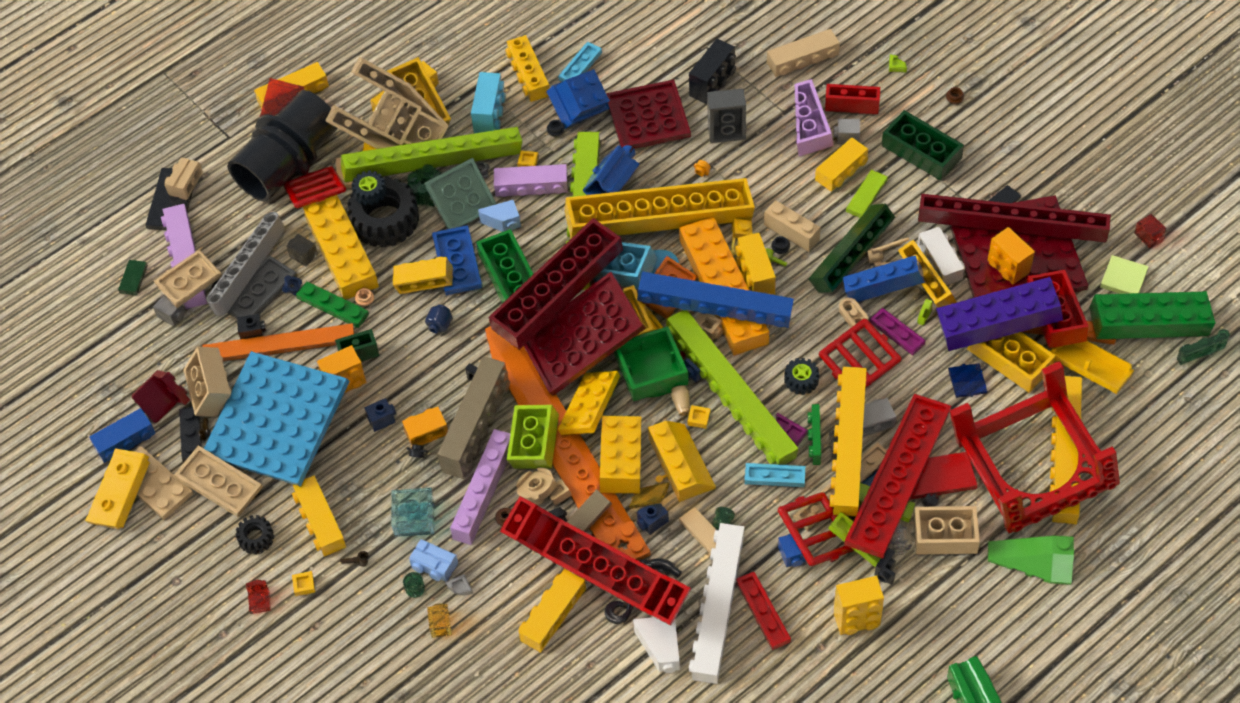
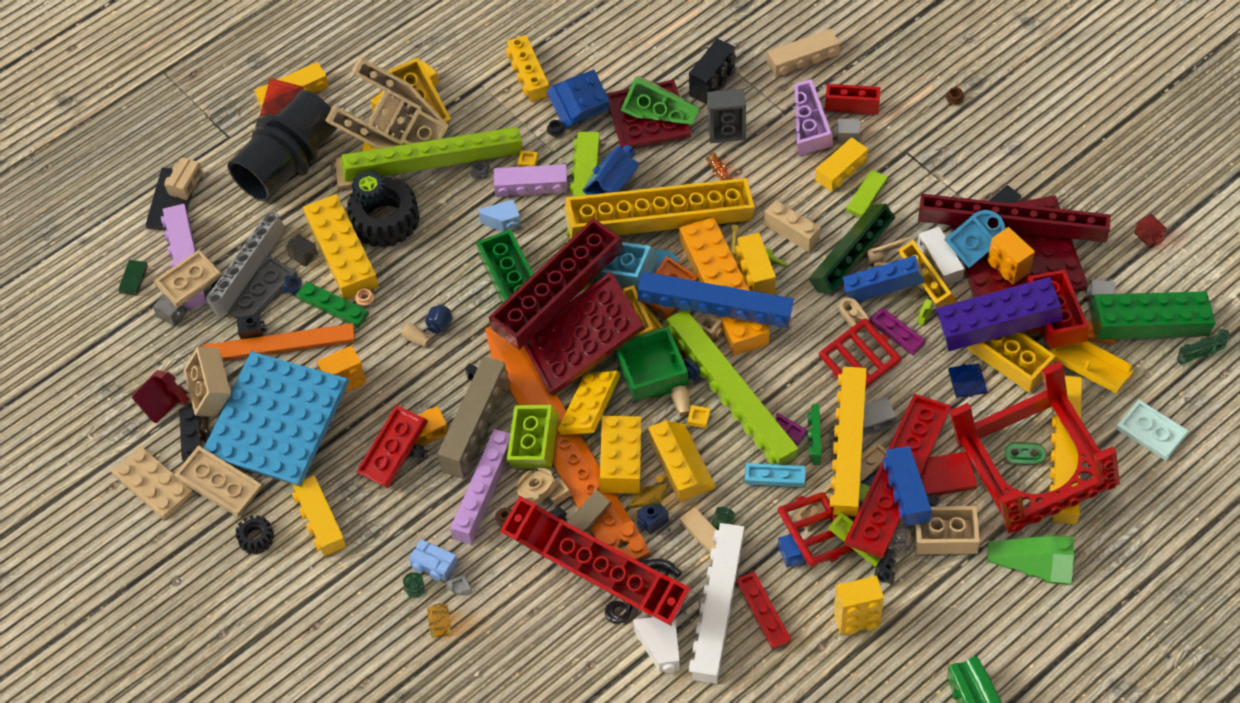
(118, 489): yellow container -> none
(122, 434): blue brick -> none
(258, 596): clear red bracket -> none
(303, 583): yellow plate -> none
(315, 183): red bar -> none
(363, 344): dark green brick -> none
(363, 554): dark brown hand -> none
(380, 414): dark blue brick -> none
(392, 446): none -> red tile
(412, 512): clear light blue brick -> none
(414, 334): none -> tan cone
(416, 183): clear green brick -> none
(422, 275): yellow brick -> none
(458, 248): blue plate -> none
(460, 194): sand green plate -> none
(488, 102): medium azure brick -> none
(552, 610): yellow brick -> none
(581, 62): medium azure plate -> none
(656, 103): none -> bright green wedge
(702, 168): light orange plate -> none
(718, 168): none -> clear orange pin
(741, 227): yellow plate -> none
(780, 245): black plate -> none
(804, 369): black wheel -> none
(896, 64): lime tile -> none
(907, 486): none -> blue brick
(922, 145): dark green brick -> none
(974, 237): none -> dark azure plate
(1024, 452): none -> green plate
(1100, 287): none -> light grey brick
(1123, 276): yellowish green tile -> none
(1152, 430): none -> light aqua tile

